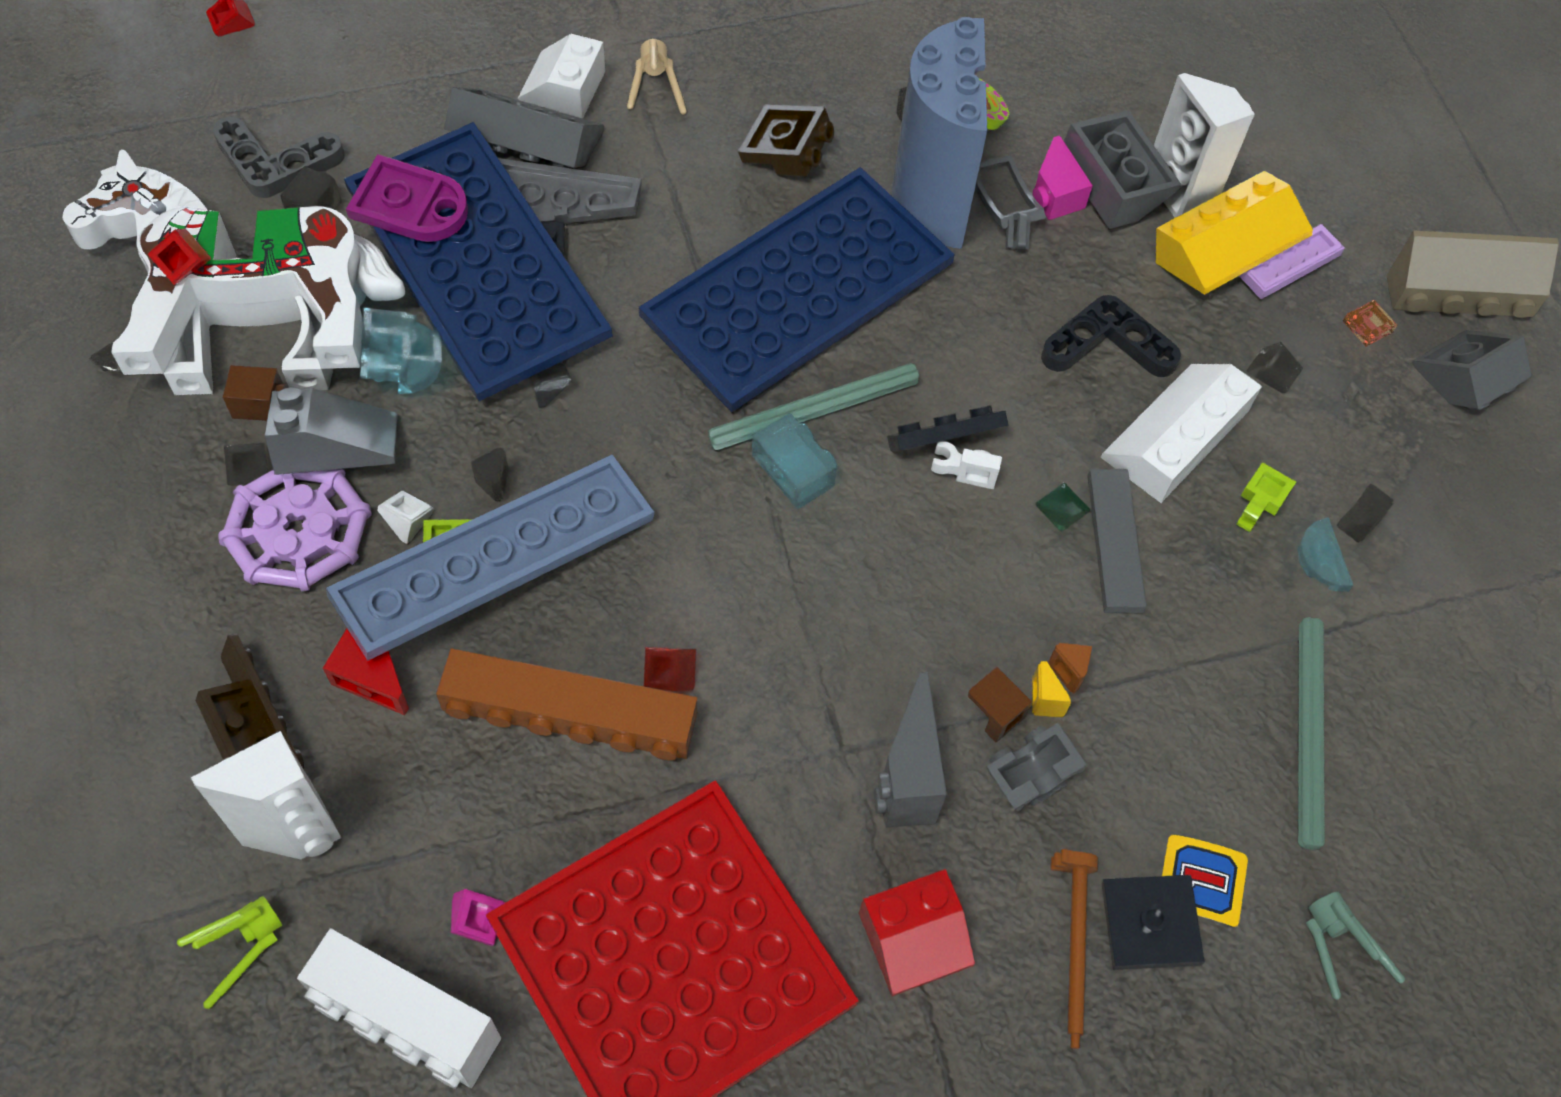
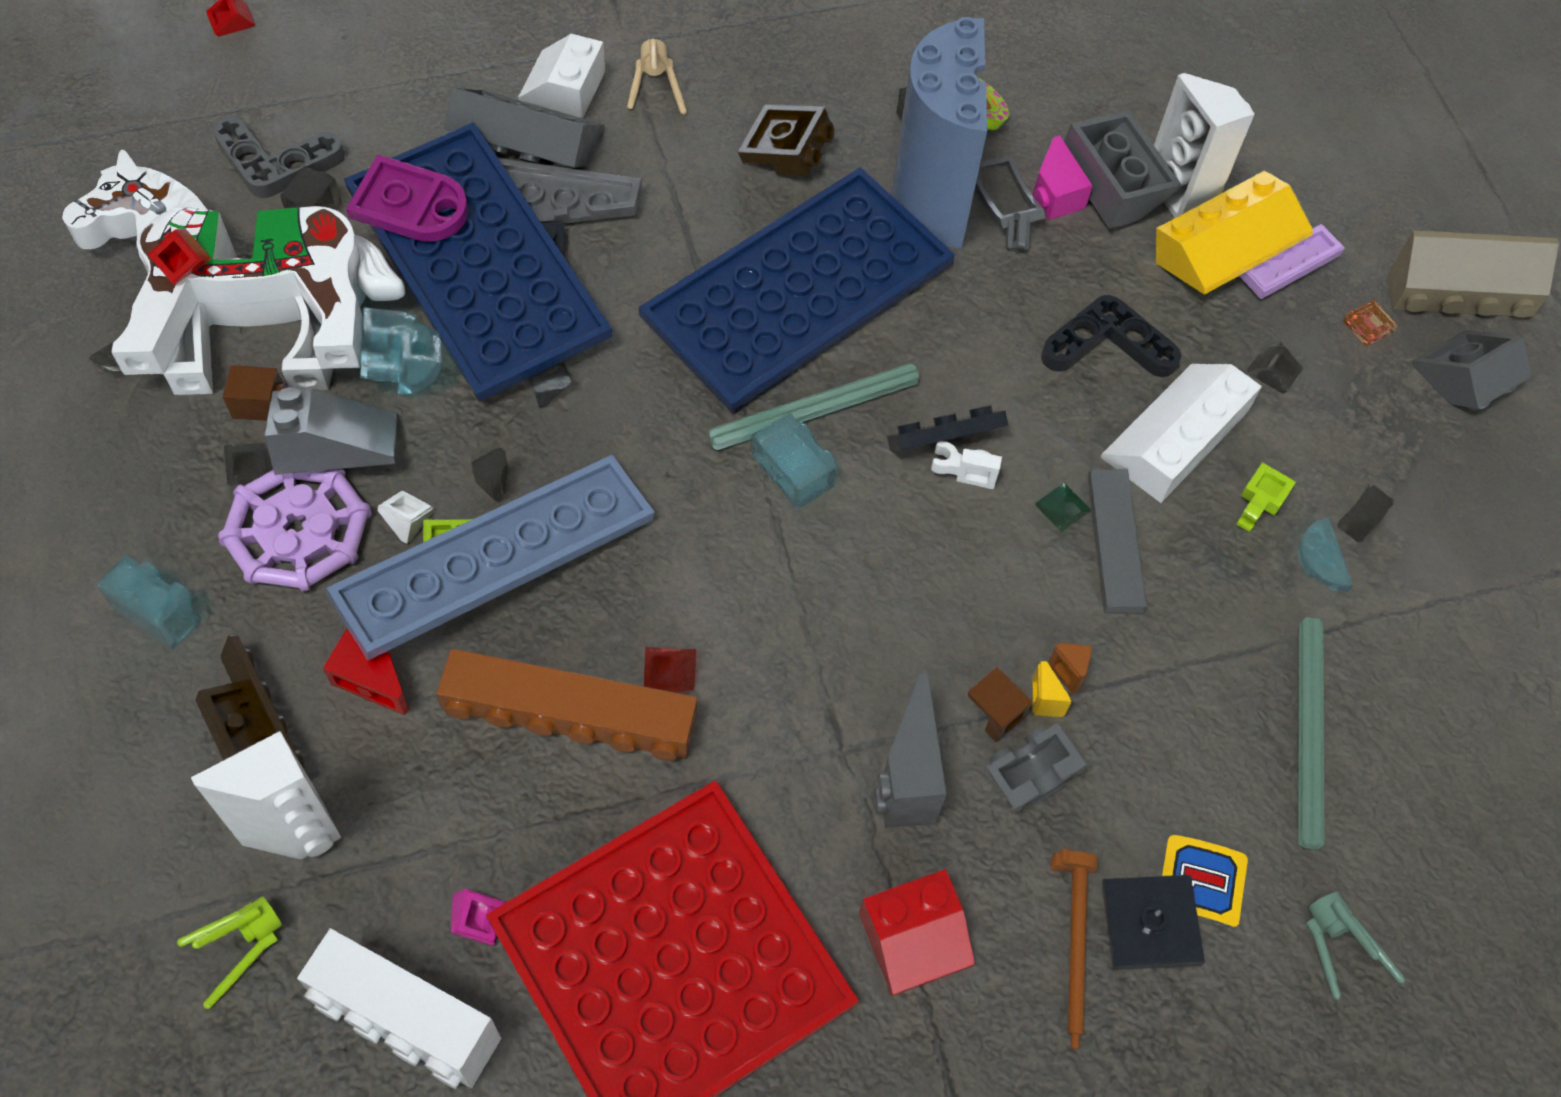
(149, 601): none -> clear light blue brick

